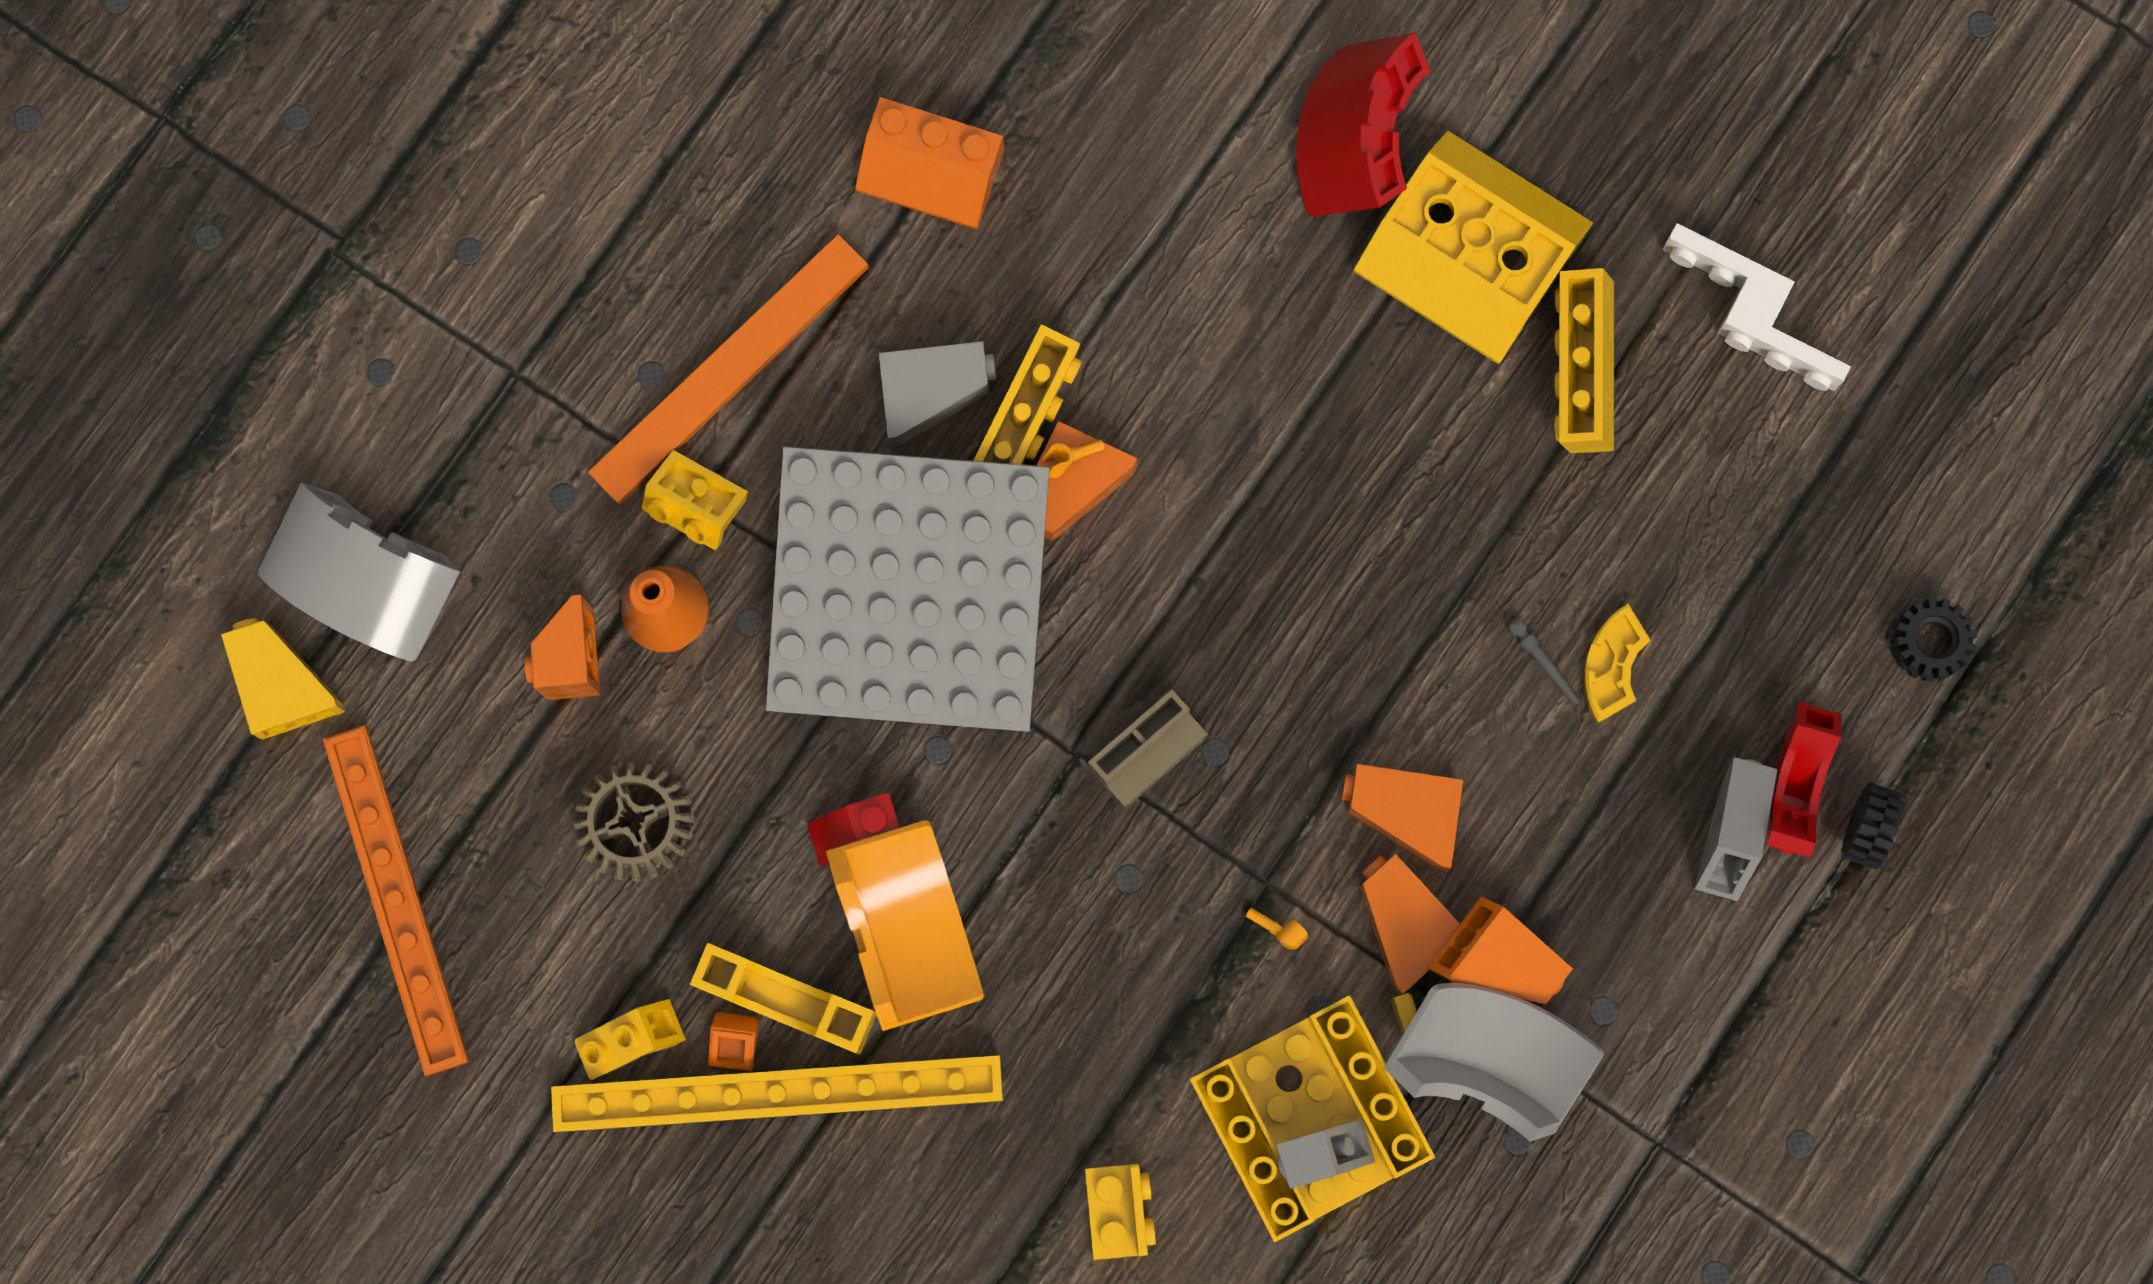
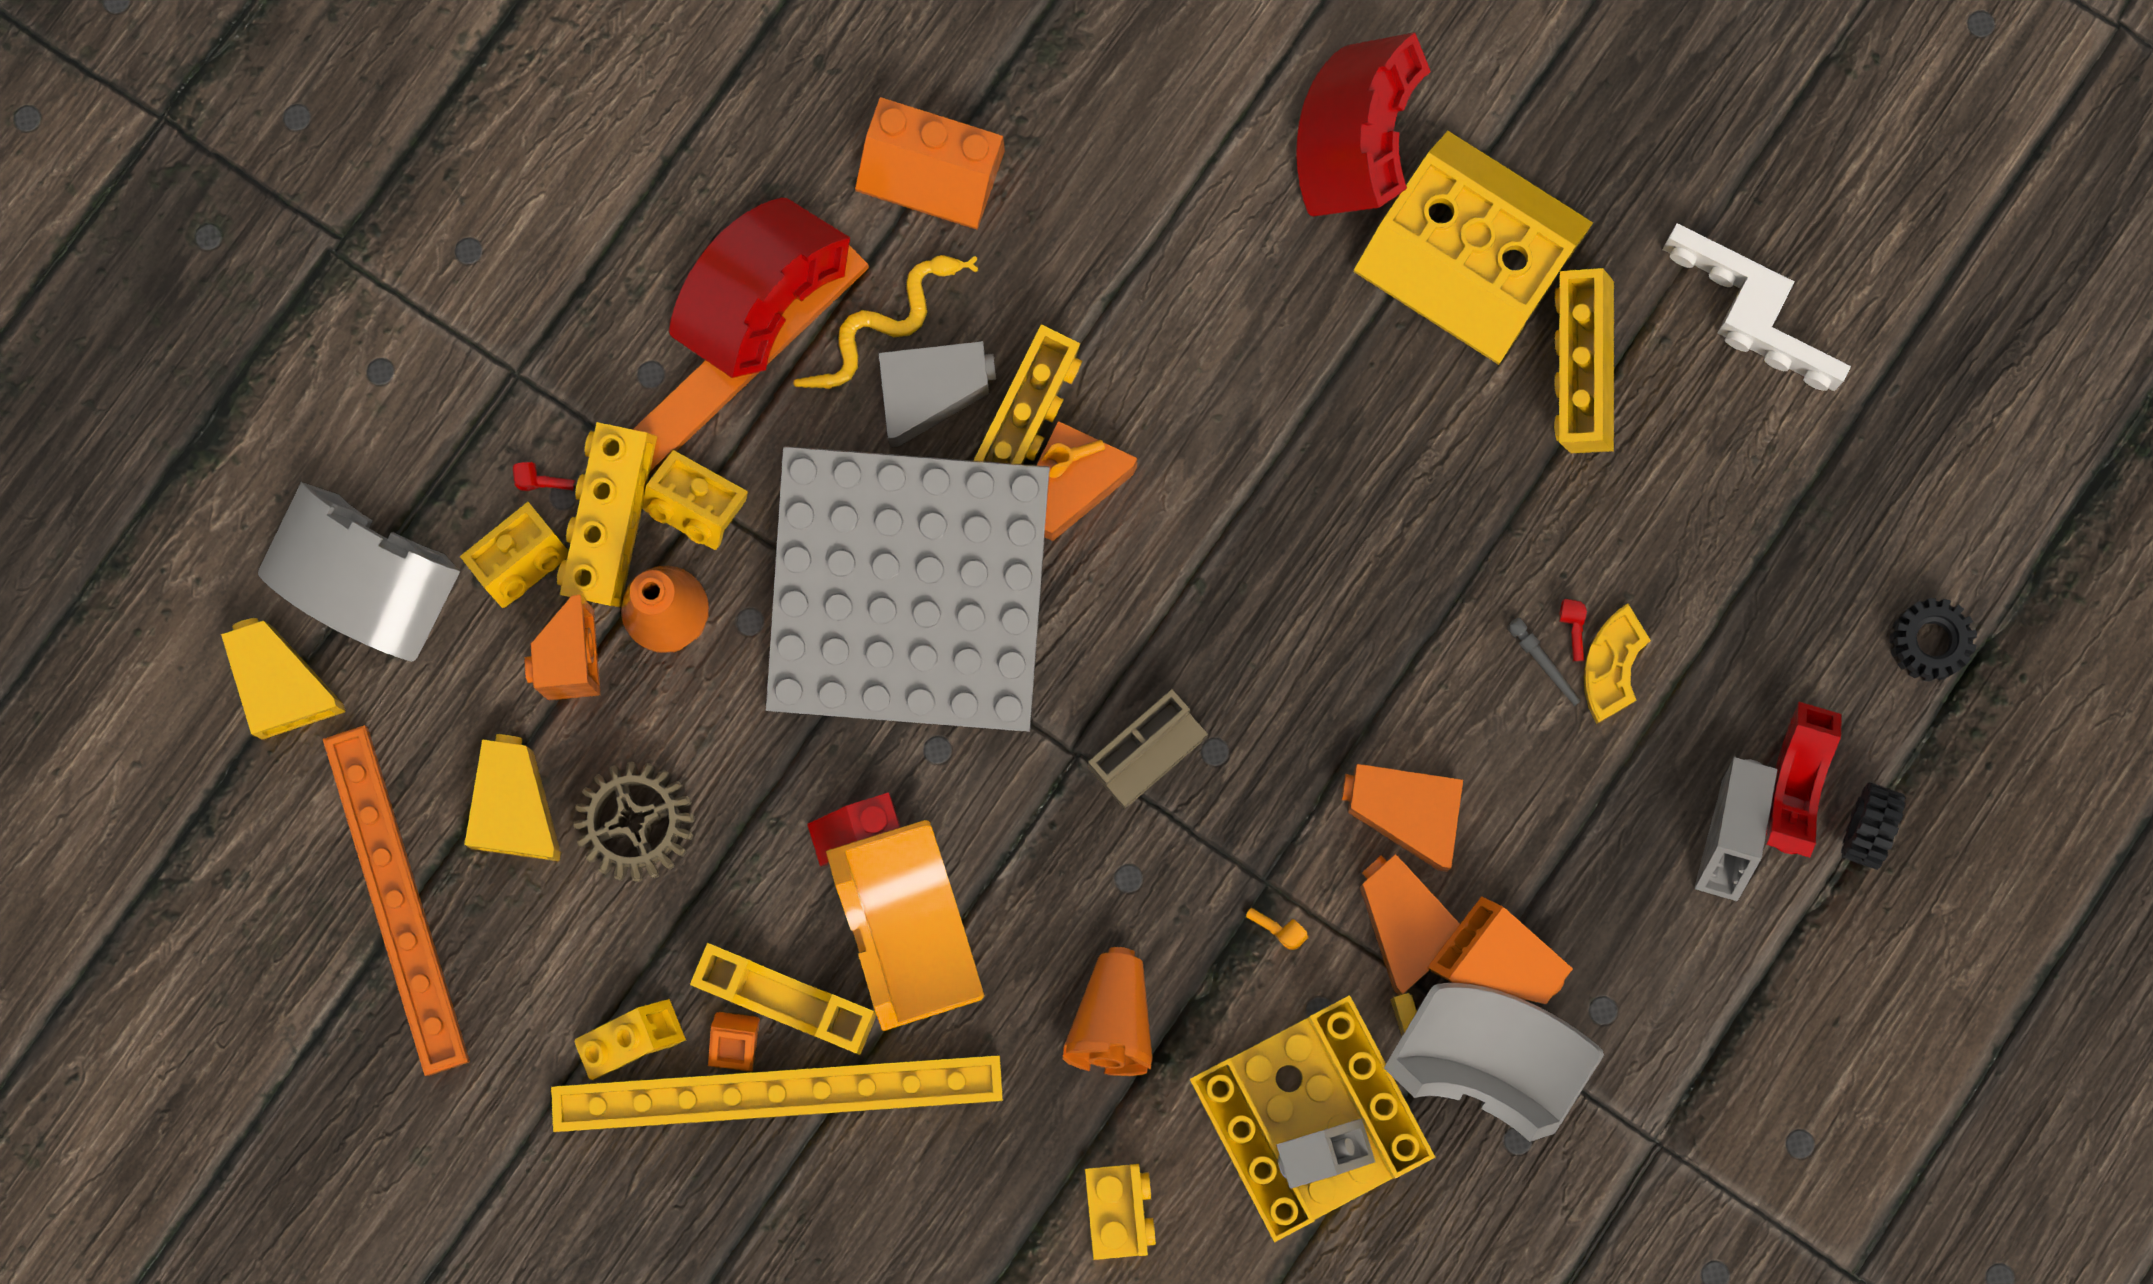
(510, 803): none -> yellow slope
(515, 555): none -> yellow bracket
(527, 480): none -> red hand
(607, 514): none -> yellow brick
(748, 280): none -> red panel
(939, 266): none -> yellow animal
(1112, 1018): none -> orange cone
(1574, 613): none -> red hand

